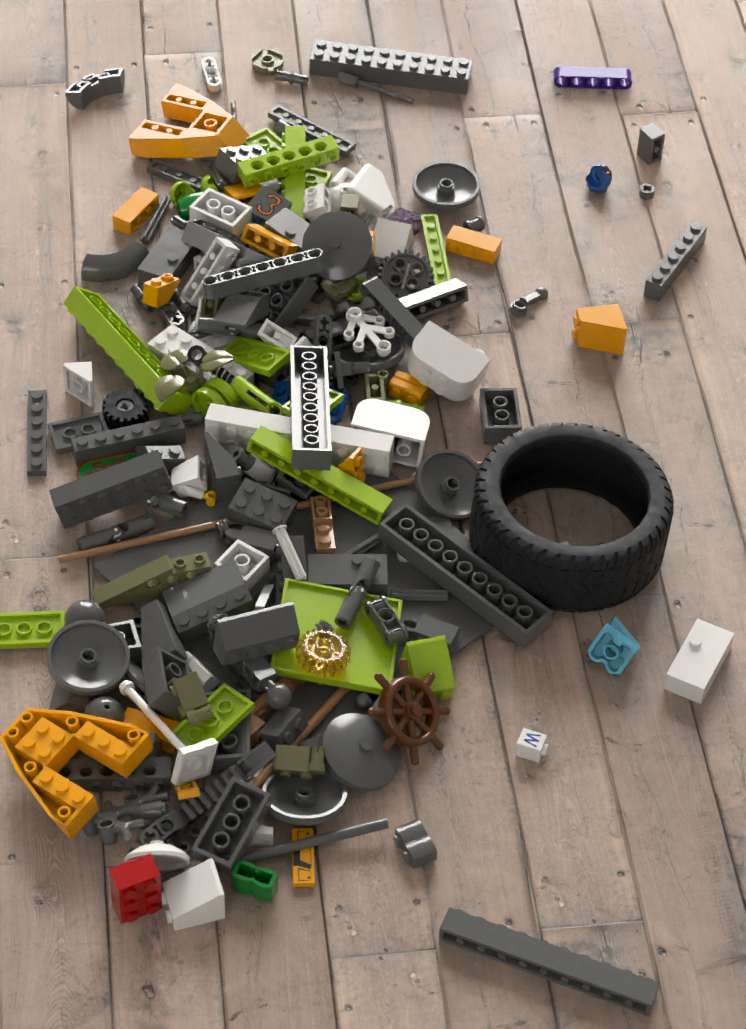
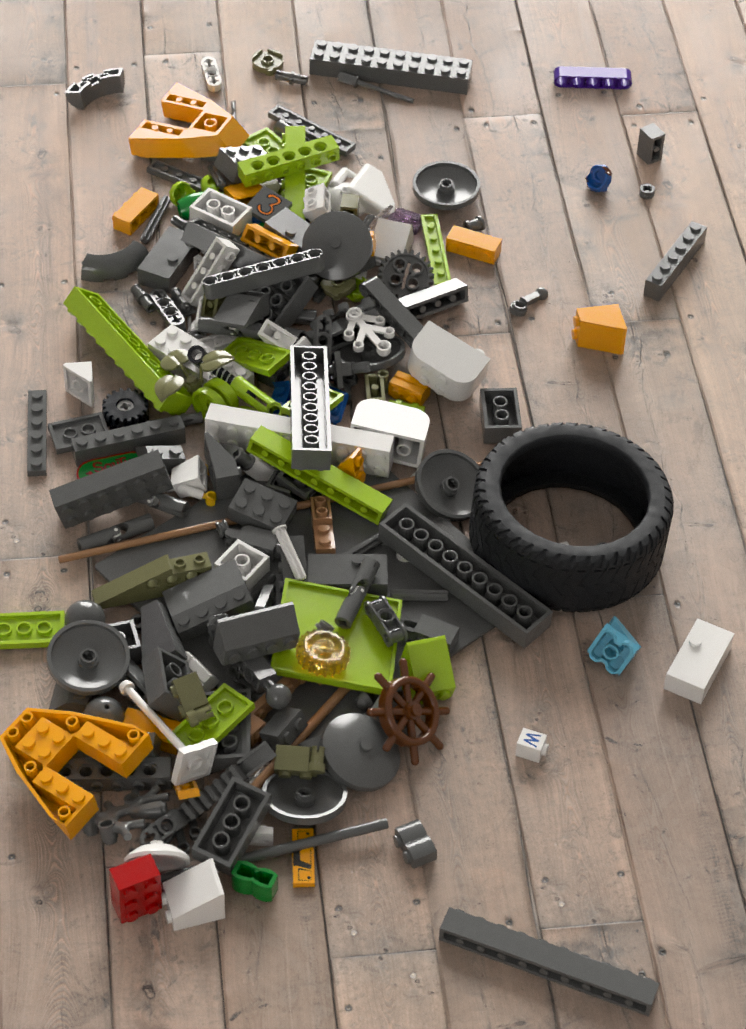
(159, 290): light orange slope -> none

